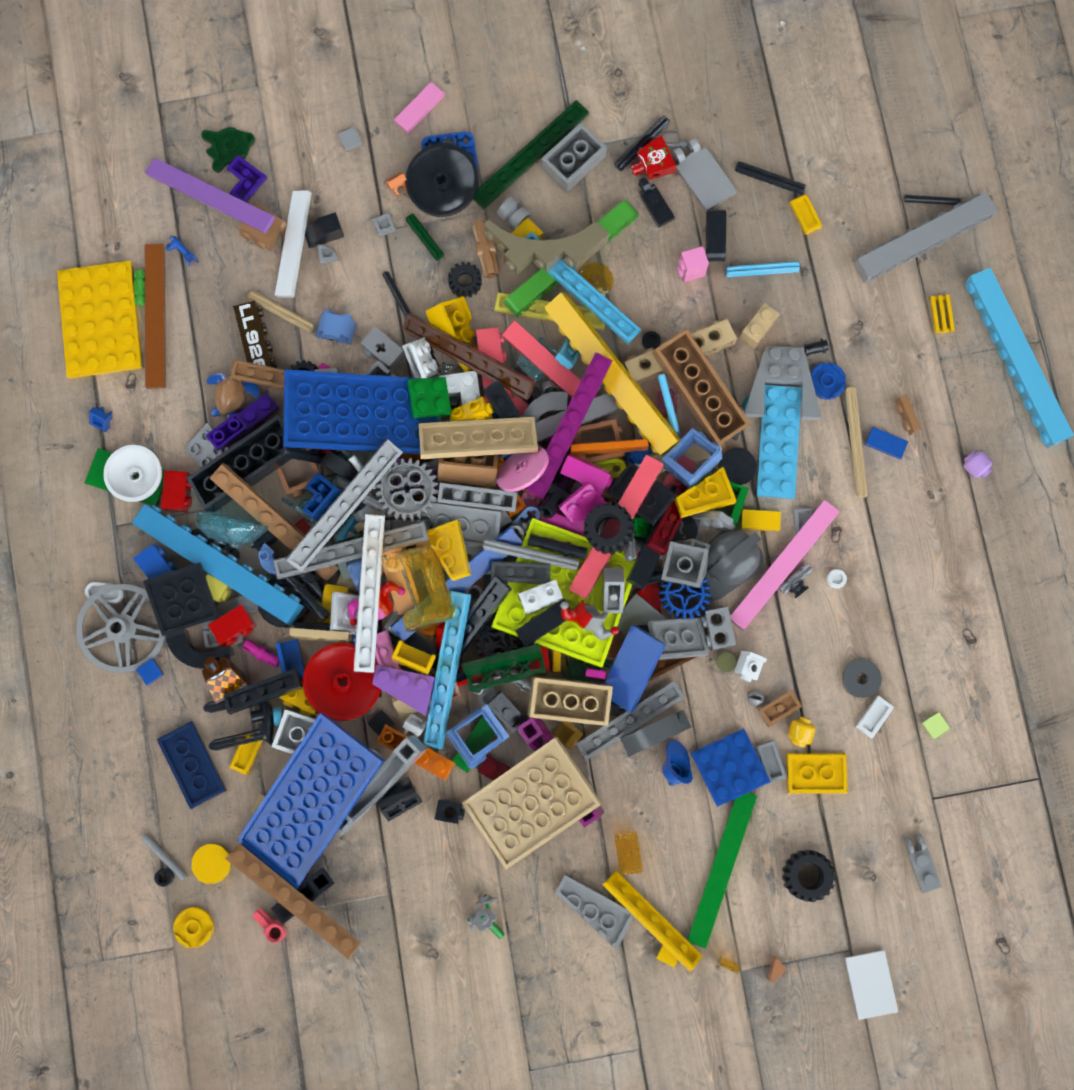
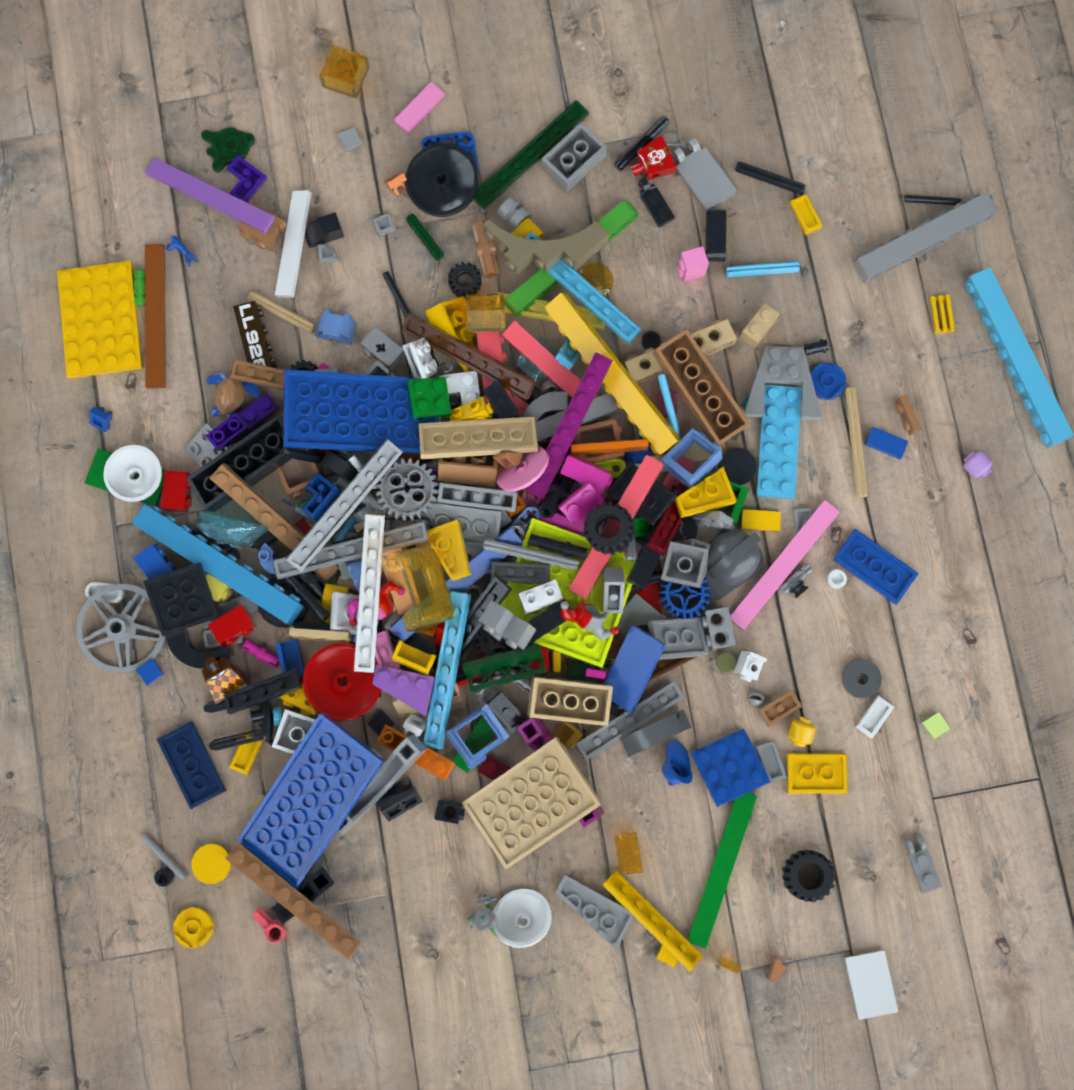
(344, 71): none -> clear yellow brick
(485, 313): none -> clear yellow brick
(503, 624): none -> light grey brick
(508, 459): none -> nougat slope
(517, 908): none -> white dish
(875, 566): none -> blue tile

